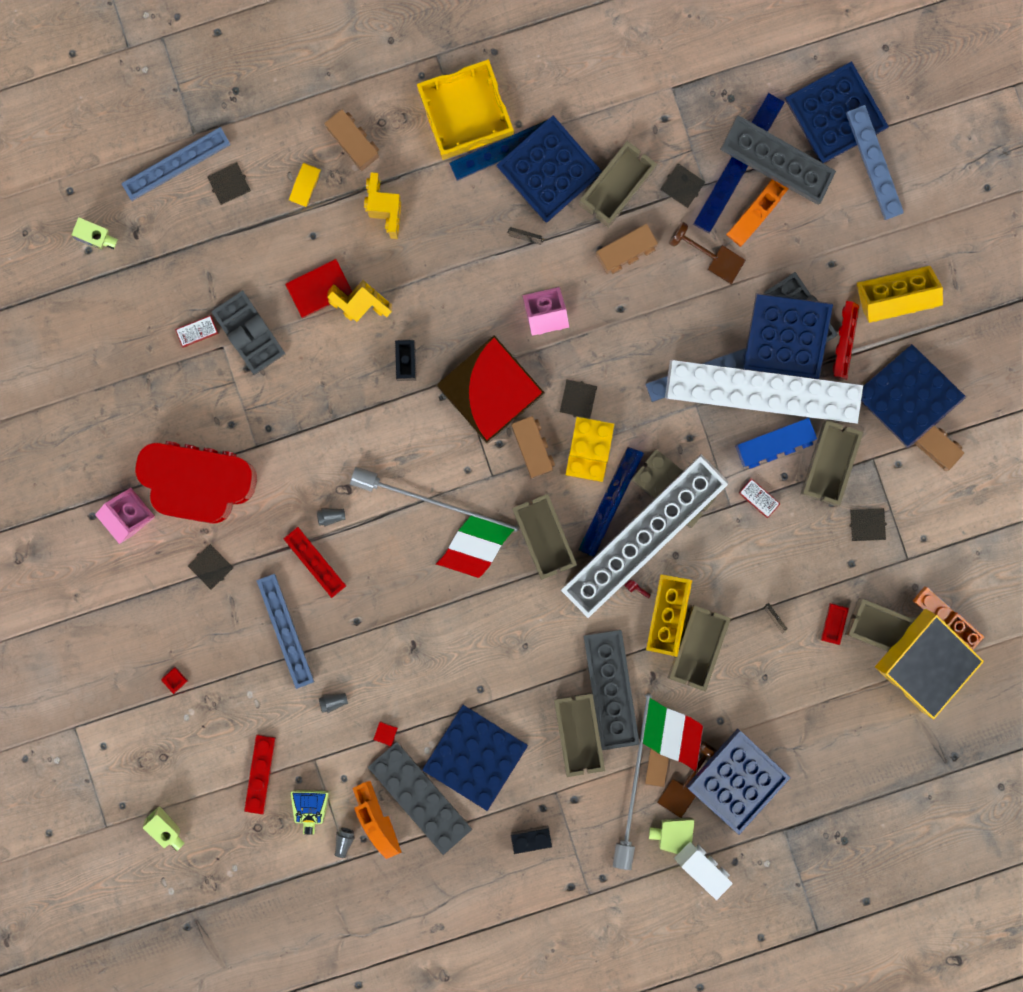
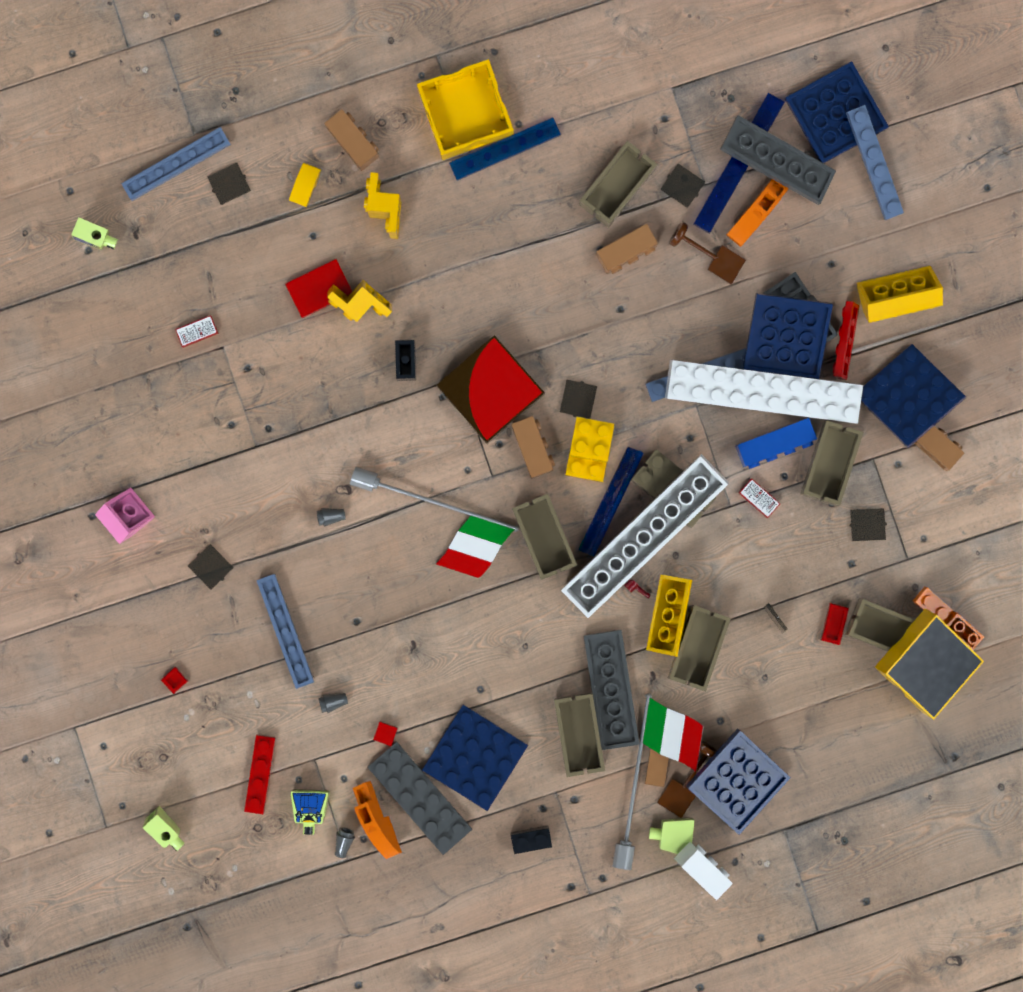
(194, 481): red brick -> none
(248, 332): dark grey plate -> none
(315, 562): red plate -> none
(524, 235): clear smoke piece -> none
(546, 311): bright pink slope -> none
(549, 169): dark blue plate -> none

